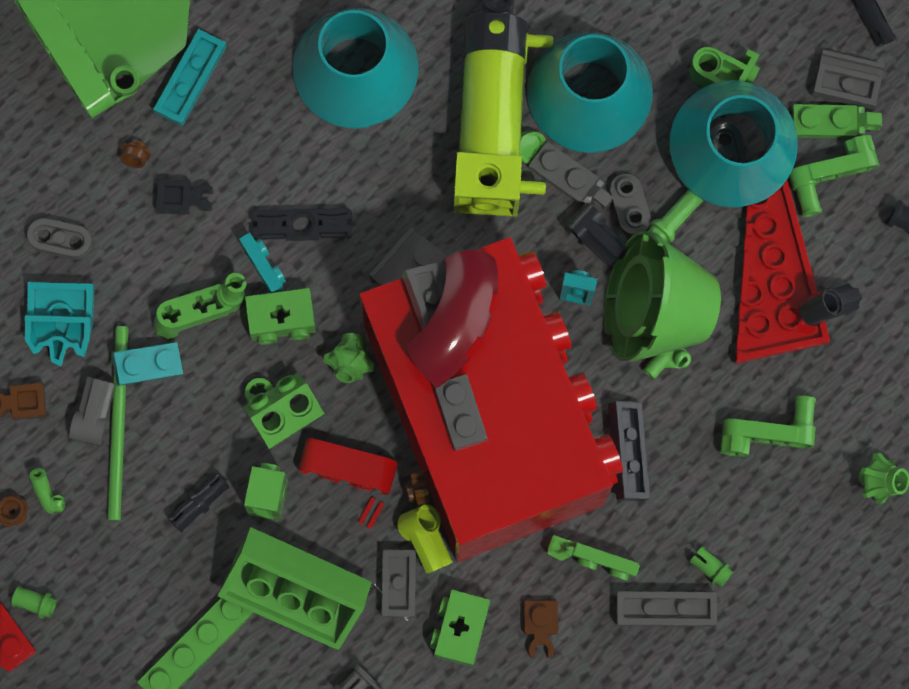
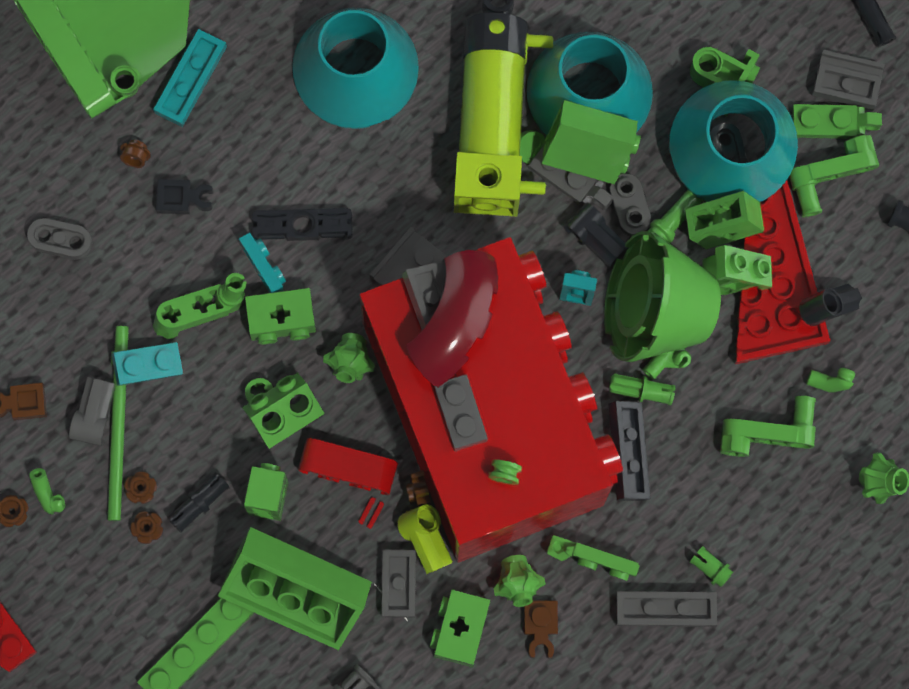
(34, 602): bright green pin -> none
(59, 317): teal plate -> none
(141, 520): none -> reddish brown plate
(144, 495): none -> reddish brown plate
(505, 472): none -> bright green bush
(518, 581): none -> bright green rock
(590, 142): none -> bright green brick
(642, 389): none -> bright green axle
(724, 220): none -> bright green brick
(739, 269): none -> bright green pin
(831, 384): none -> bright green arm

